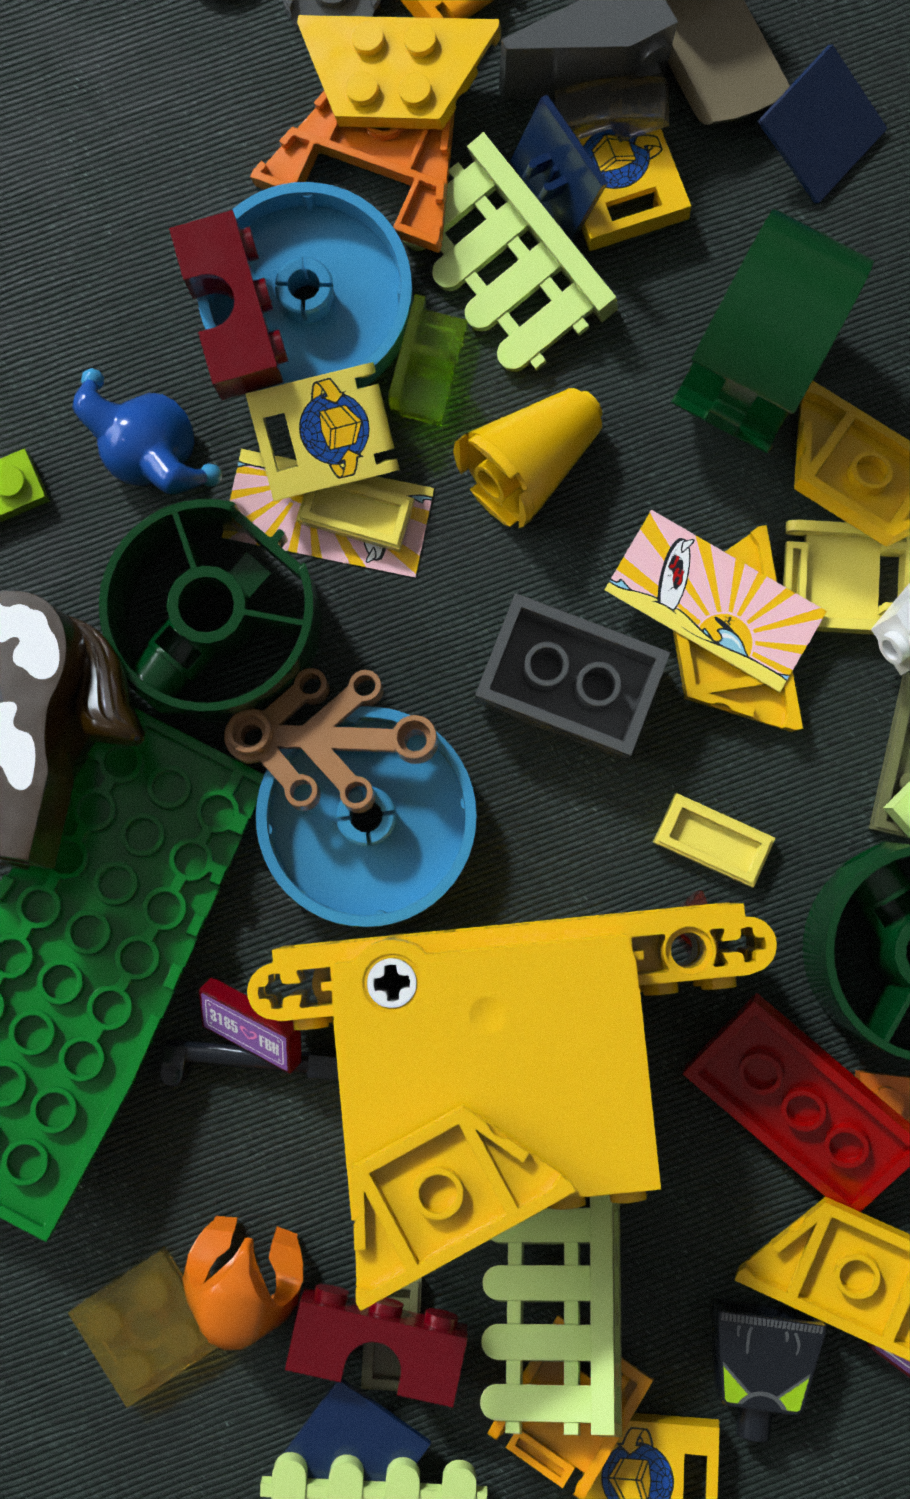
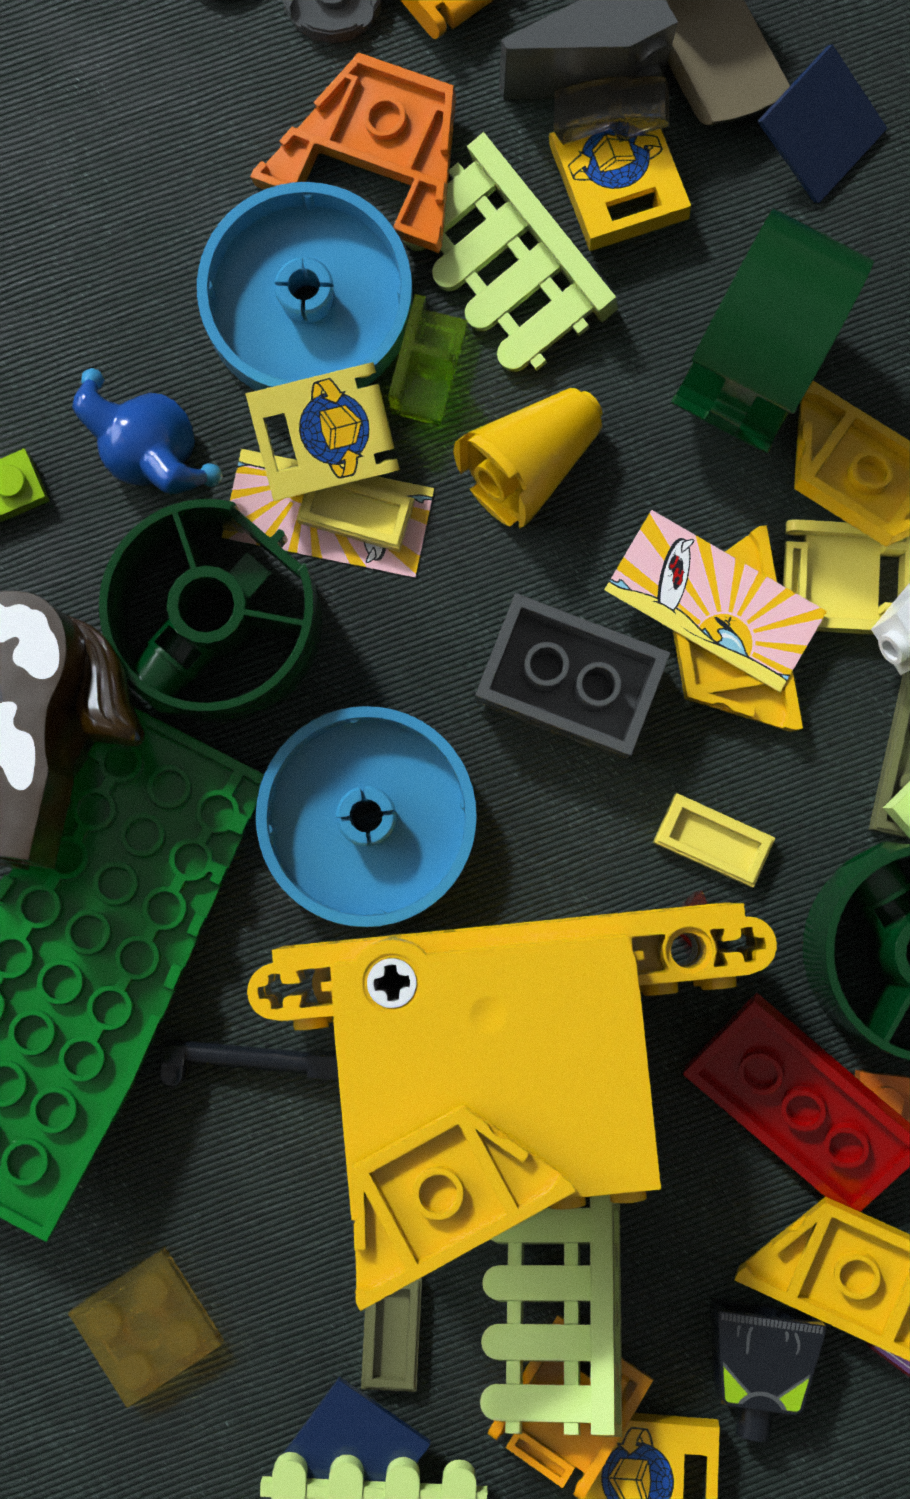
(217, 260): dark red arch -> none
(233, 1018): tile -> none
(234, 1302): orange piece -> none
(322, 736): medium nougat plant -> none
(396, 67): yellow wing -> none
(426, 1345): dark red arch -> none
(558, 168): dark blue piece -> none

